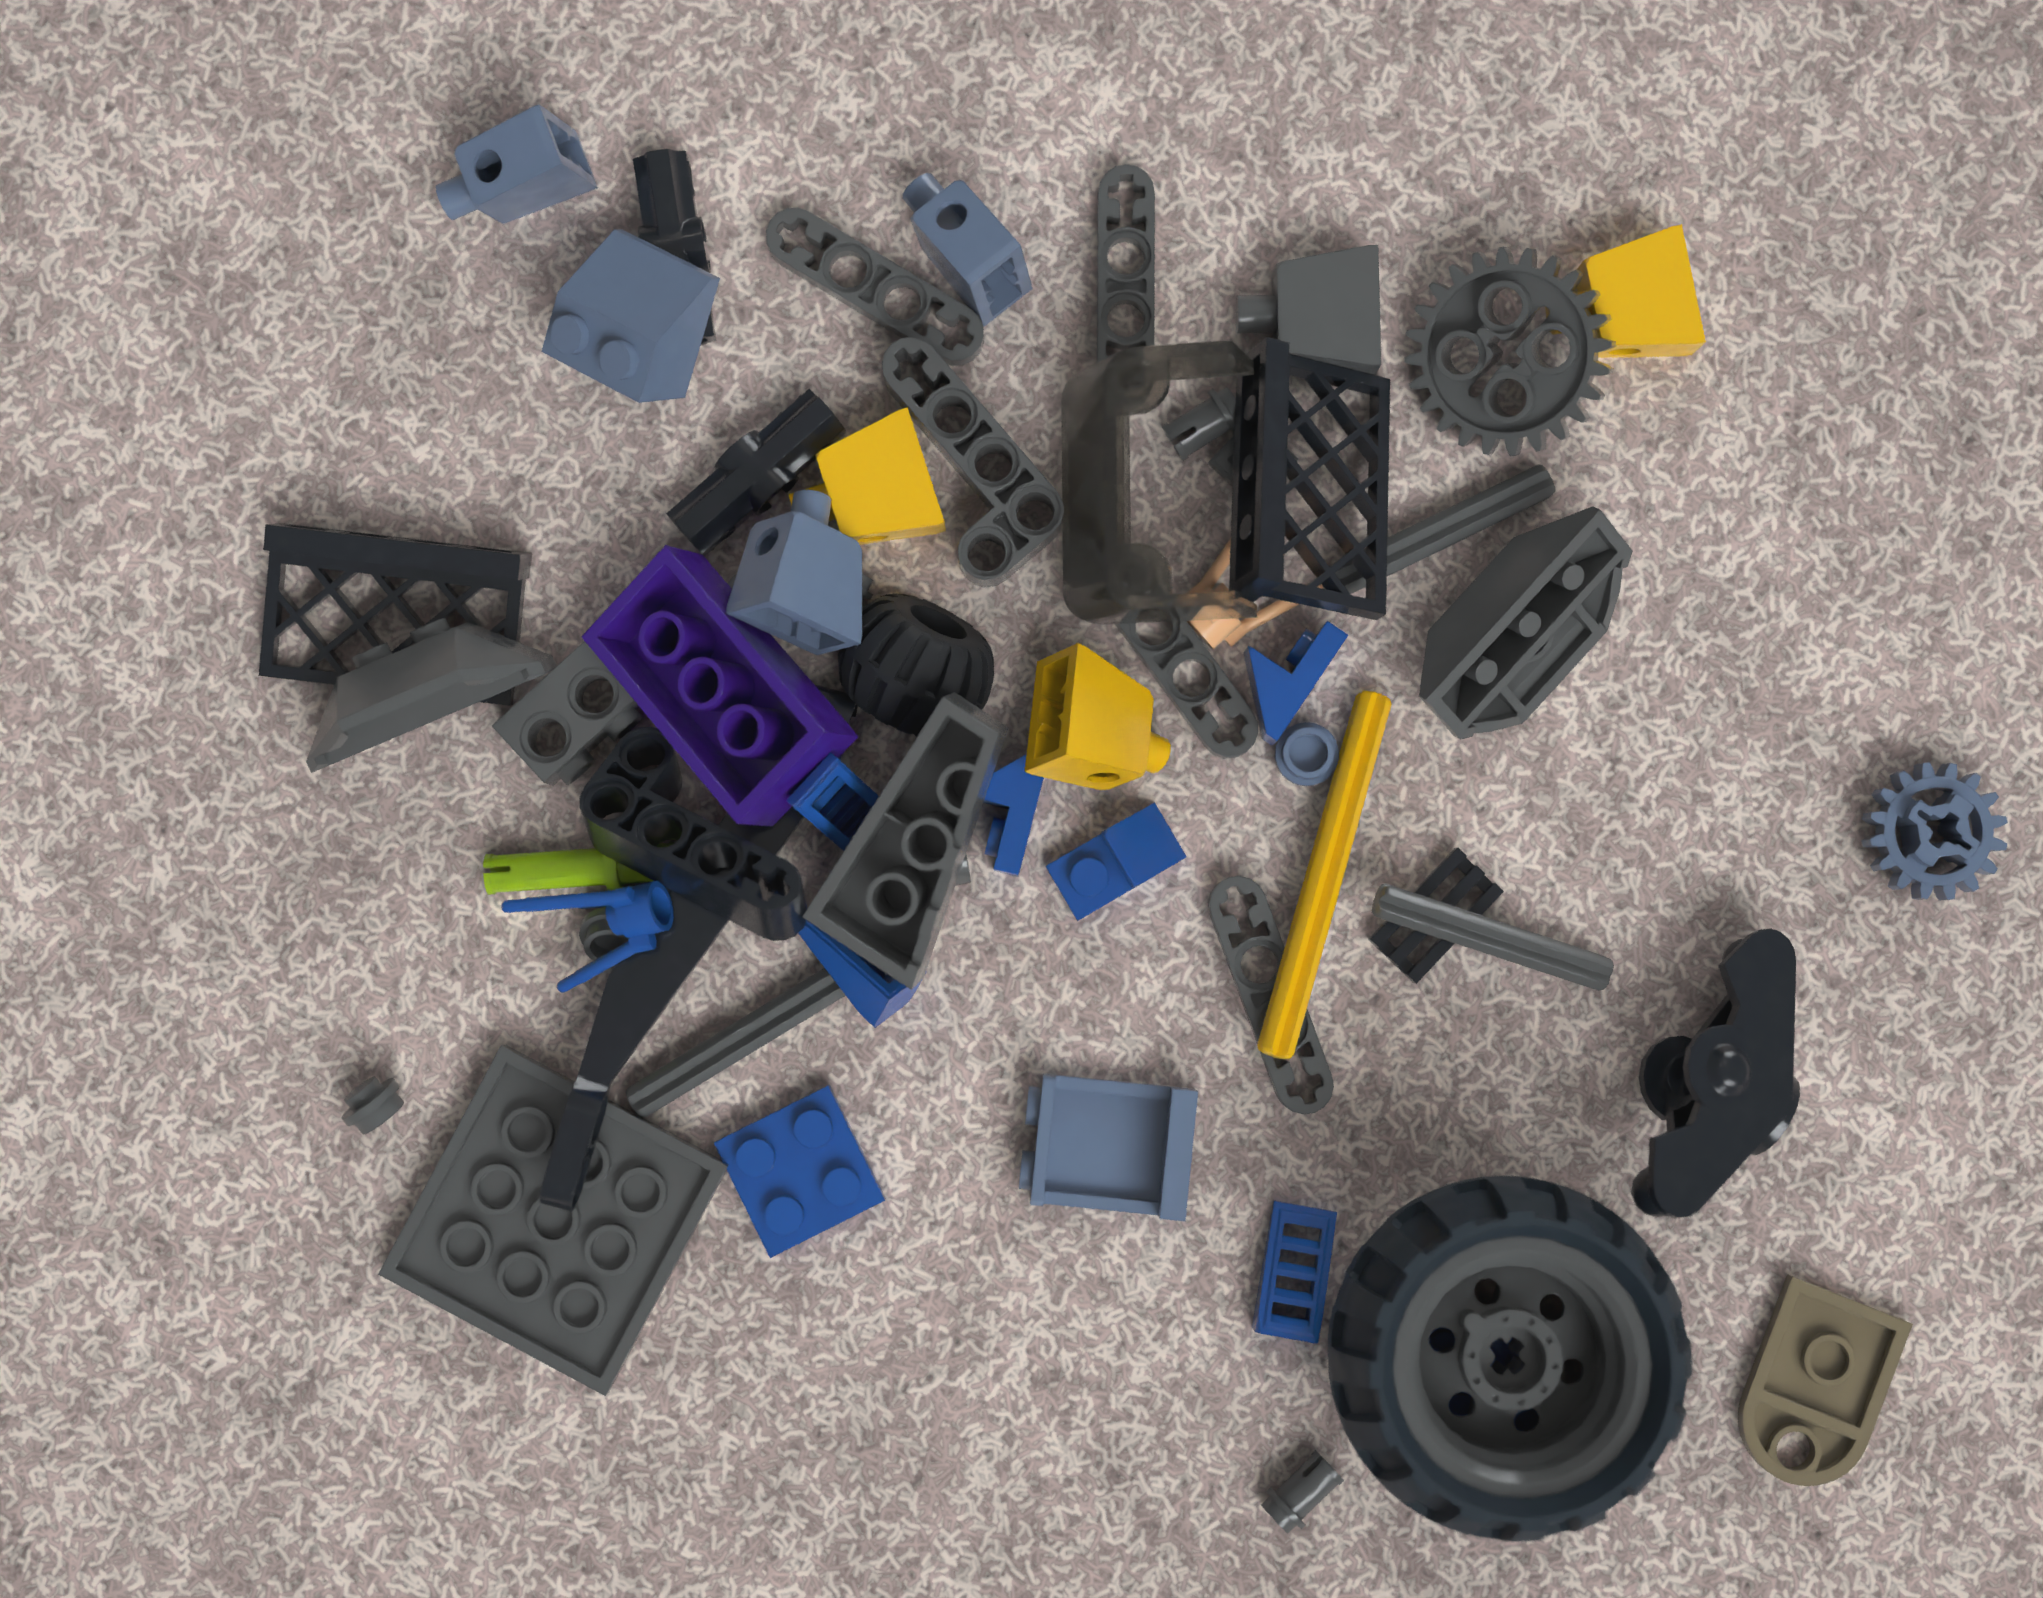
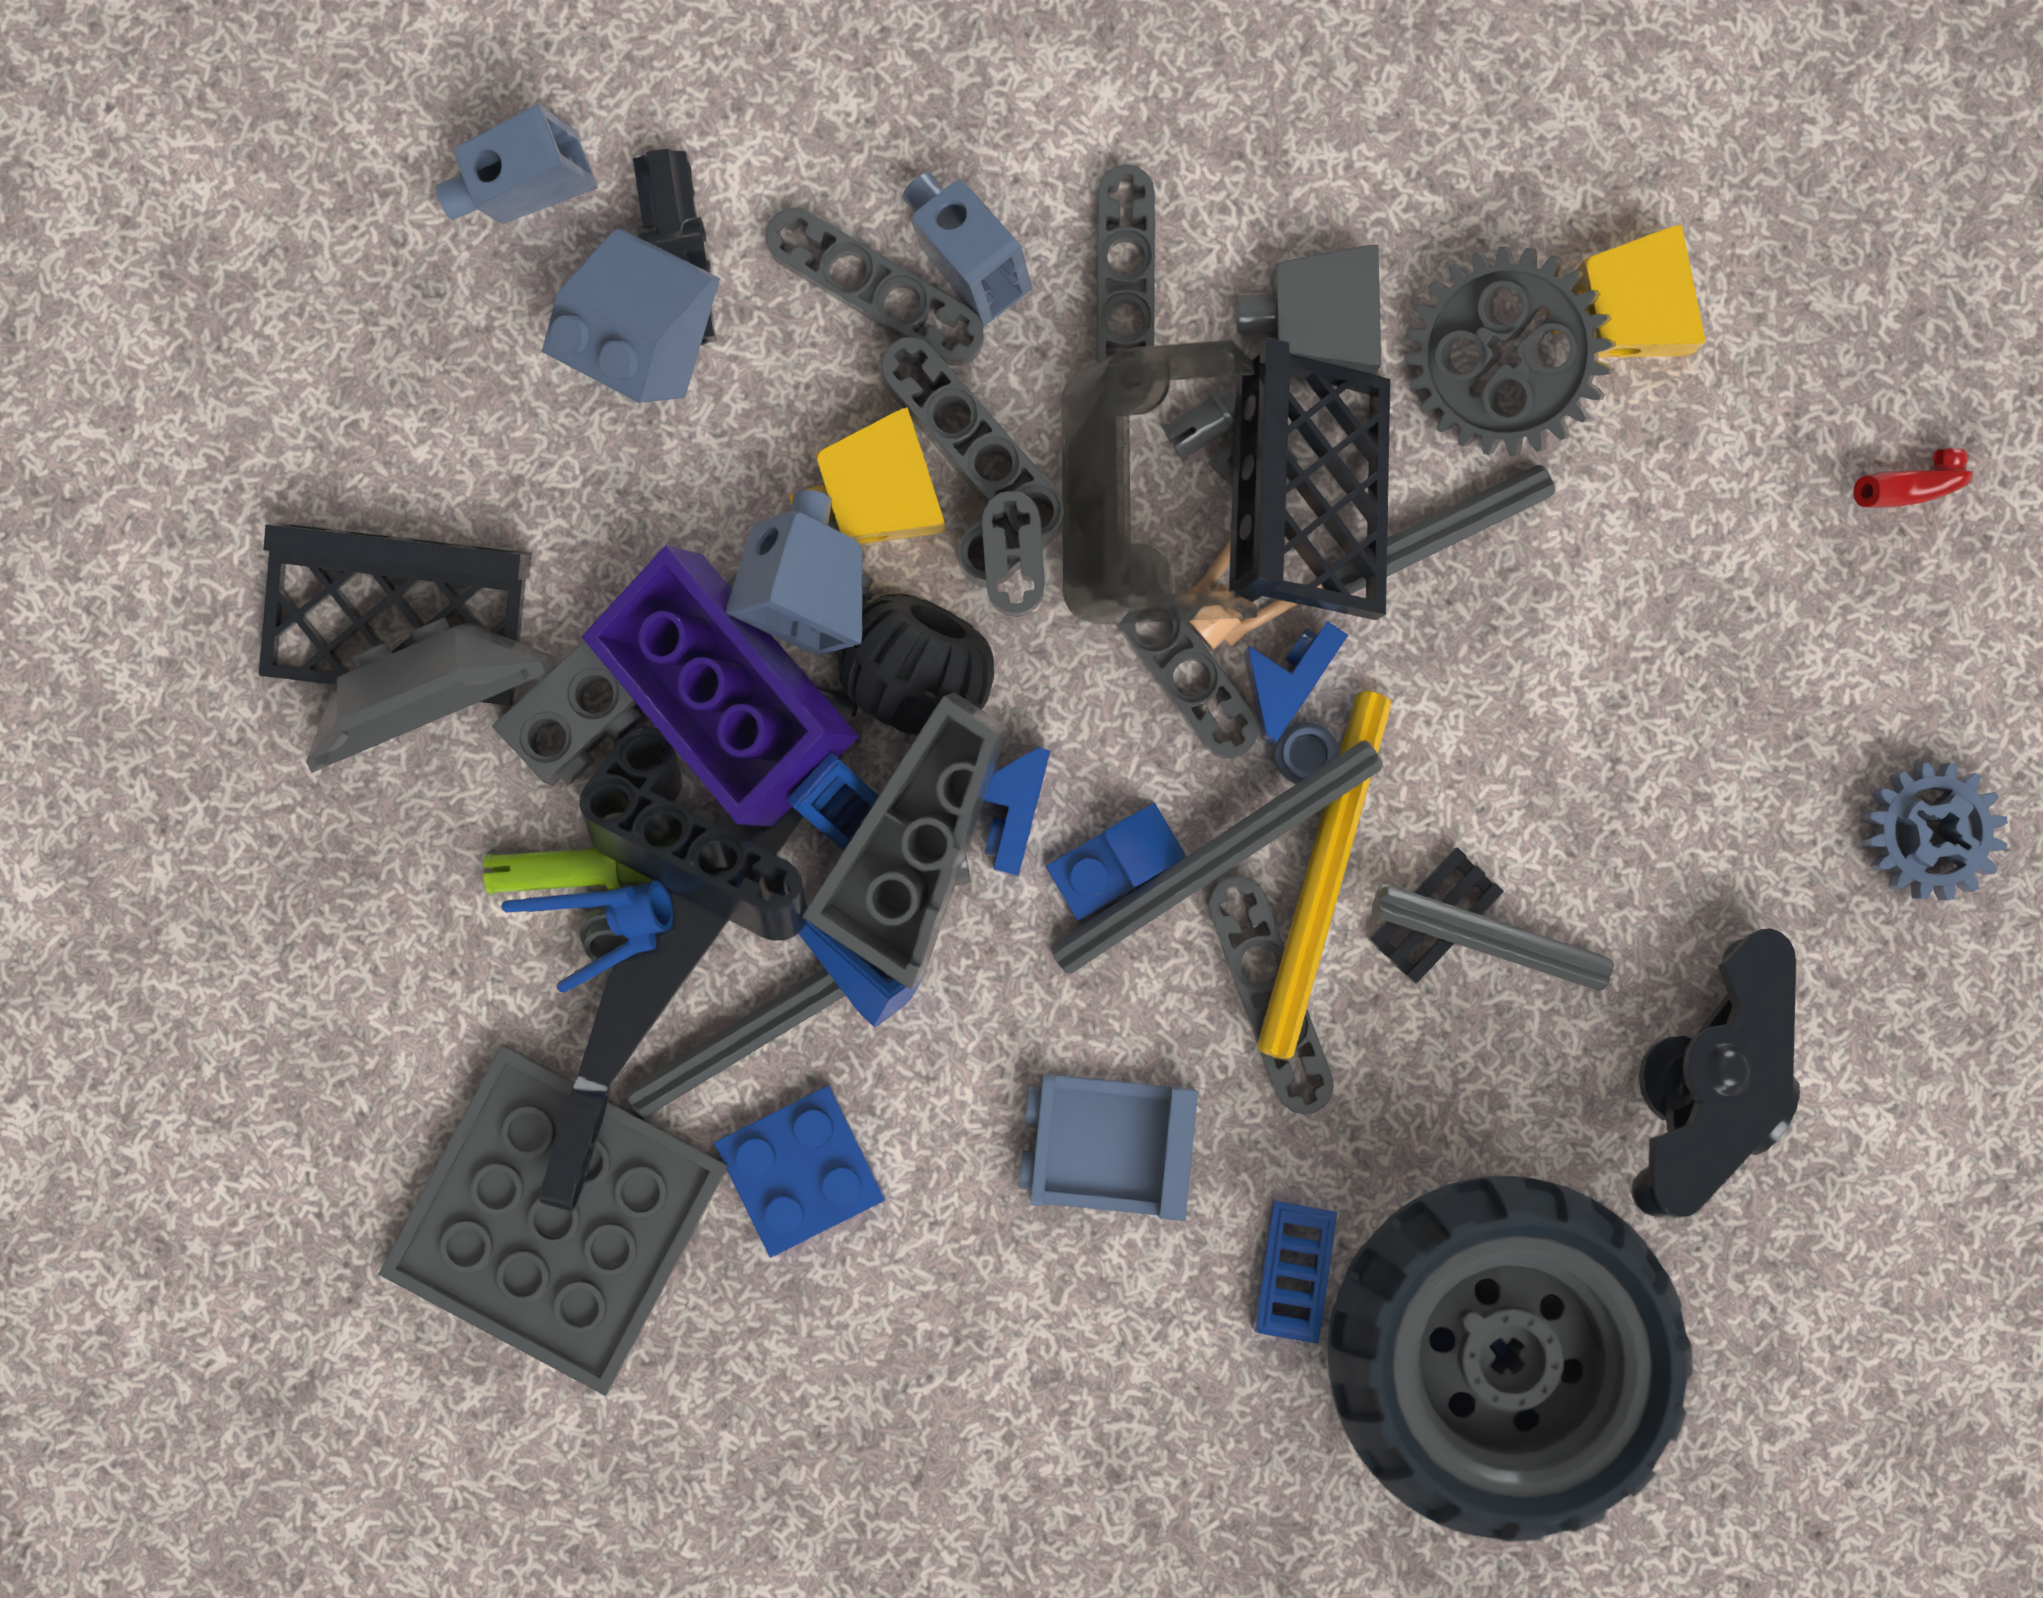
(372, 1104): dark grey plate -> none
(755, 472): black piece -> none
(997, 554): none -> dark grey beam
(1091, 723): yellow torso -> none
(1217, 856): none -> dark grey axle
(1301, 1492): dark grey pin -> none
(1523, 624): dark grey wedge -> none
(1819, 1375): dark tan tile -> none
(1915, 487): none -> red arm

